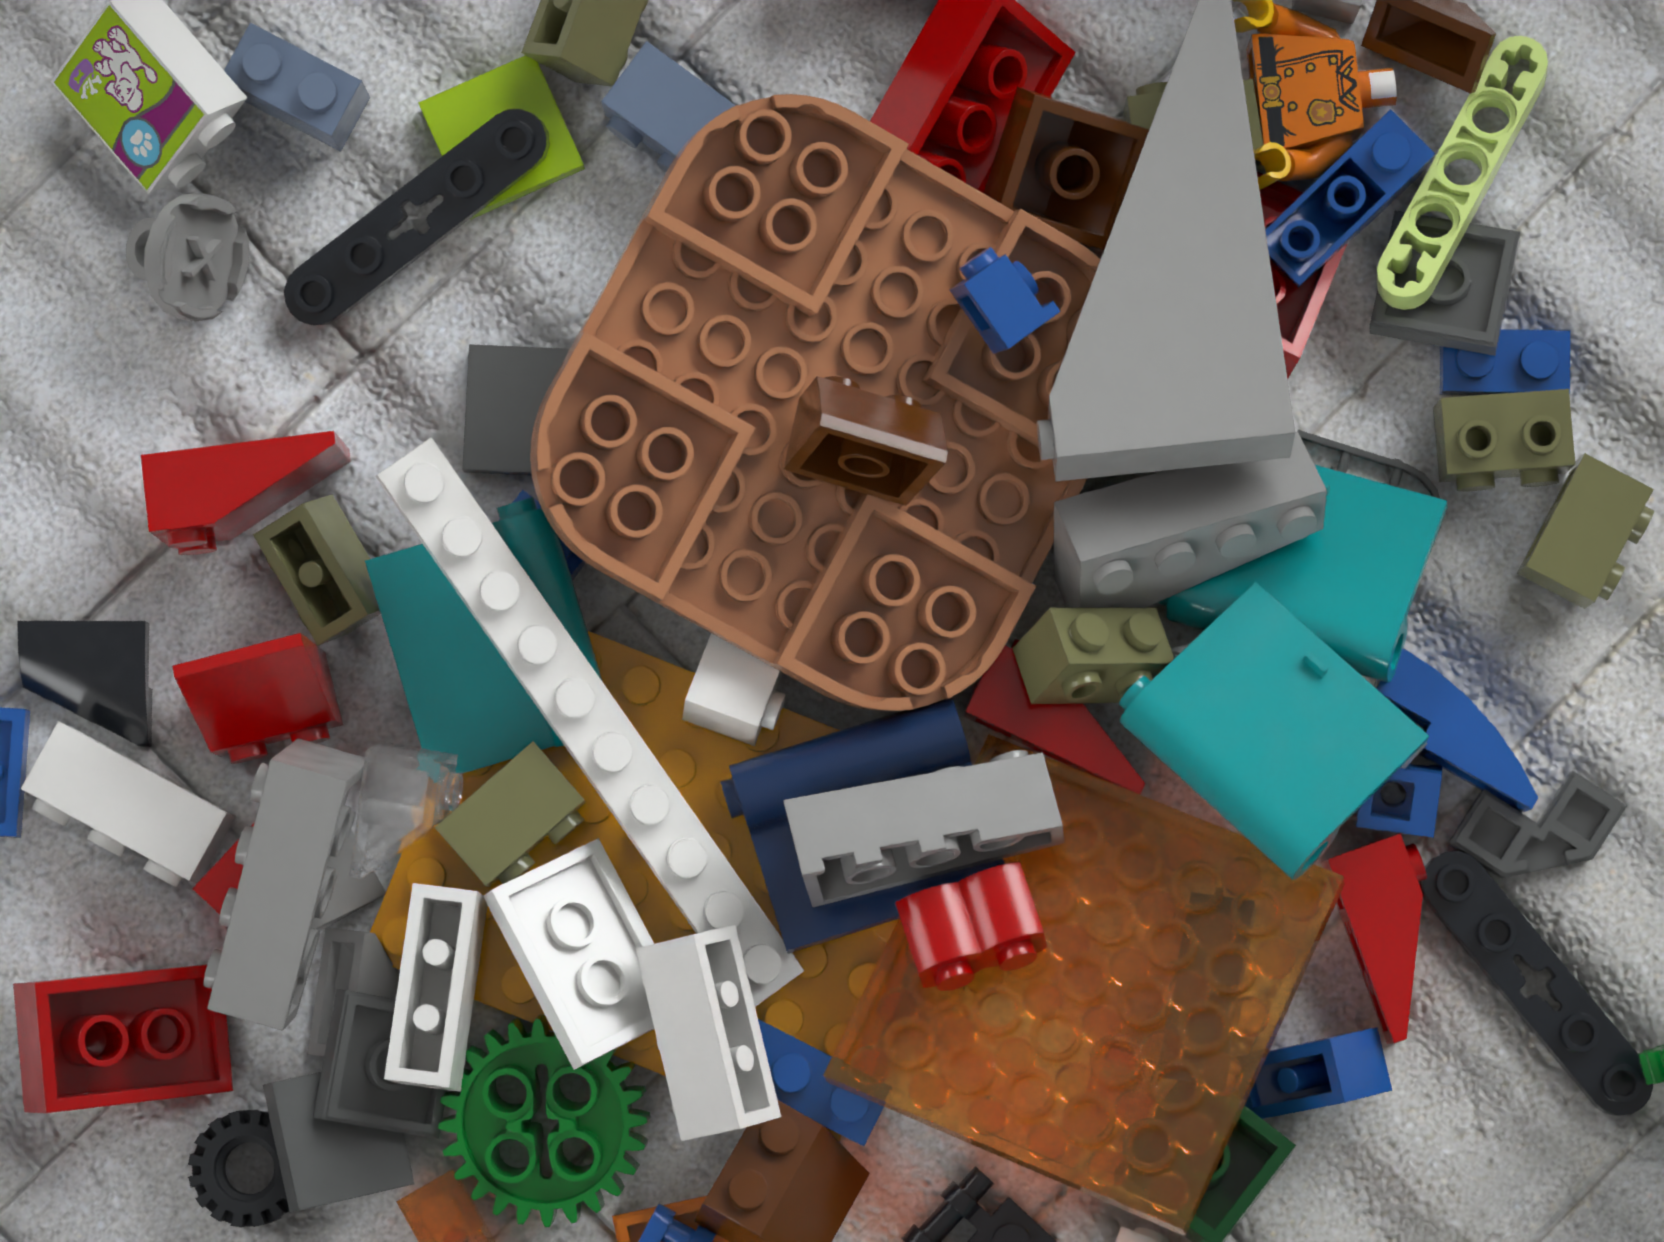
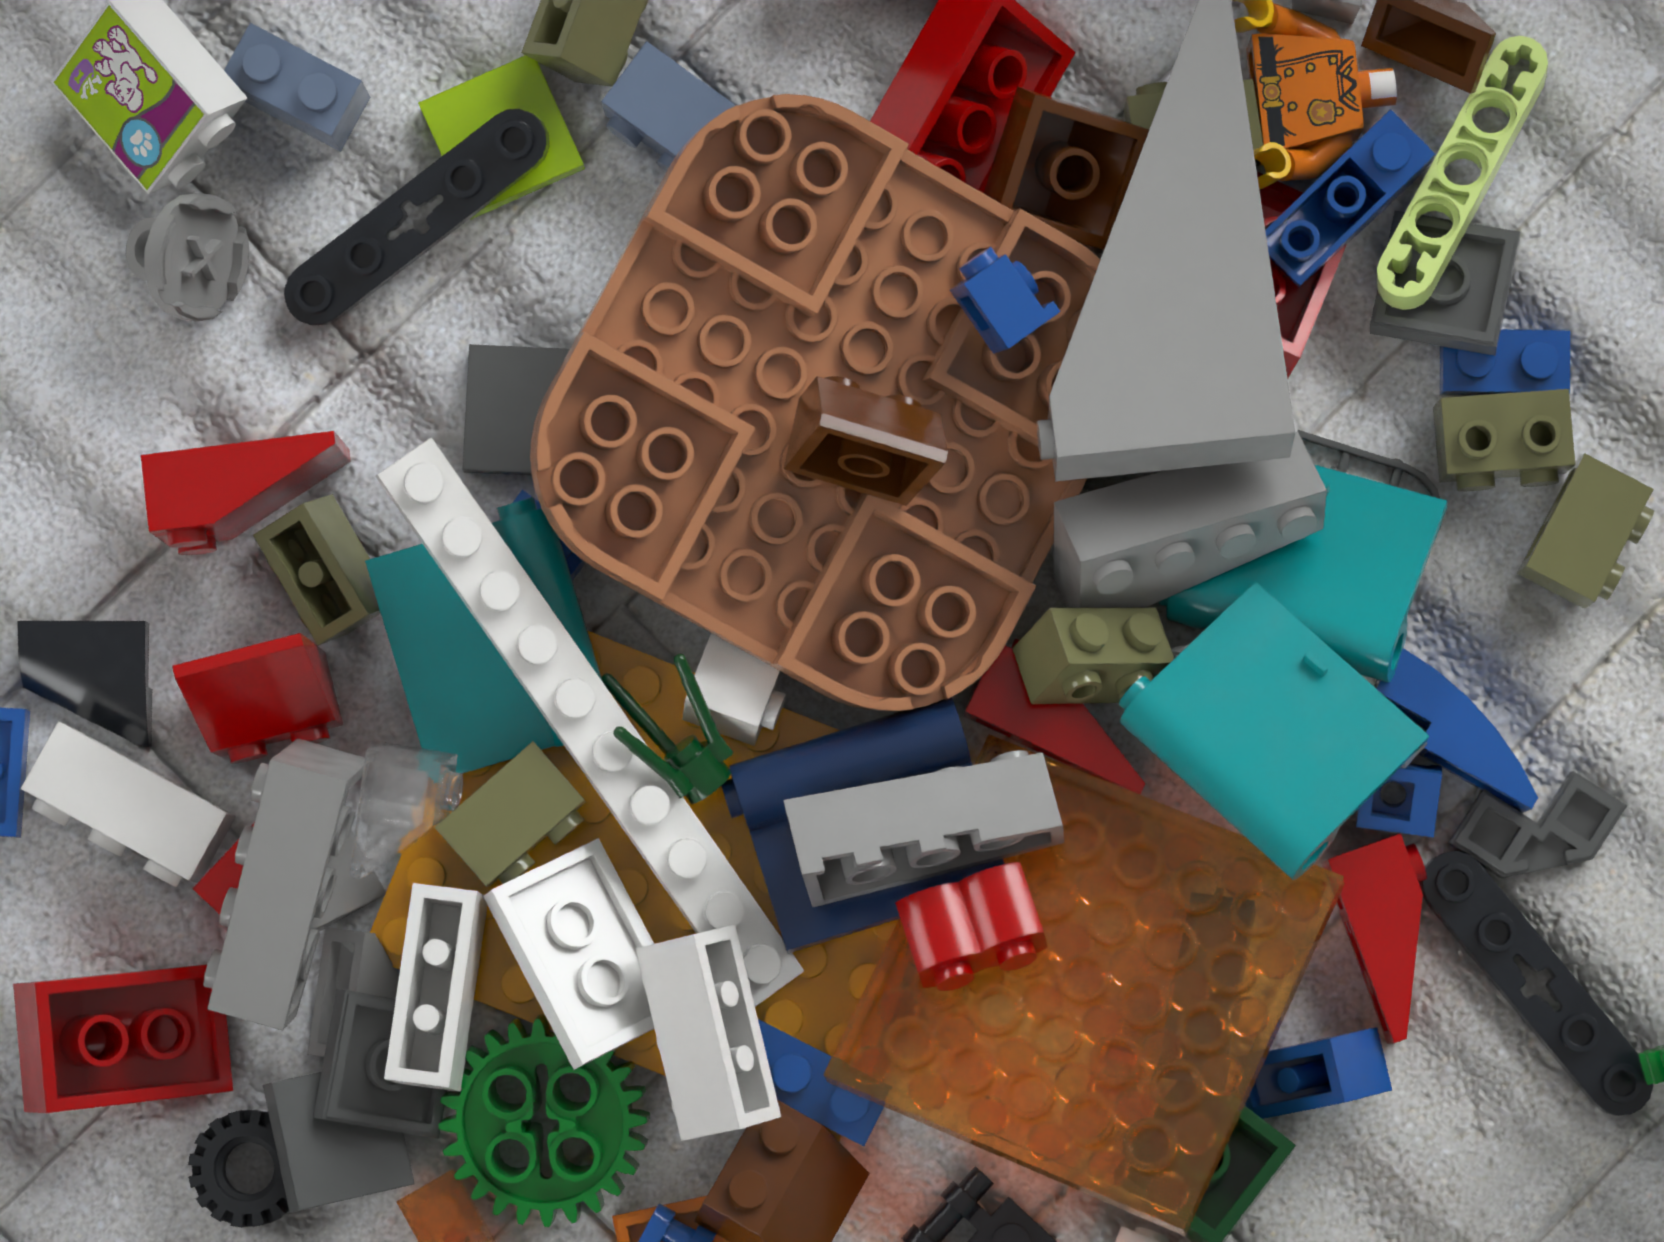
(691, 766): none -> dark green plant

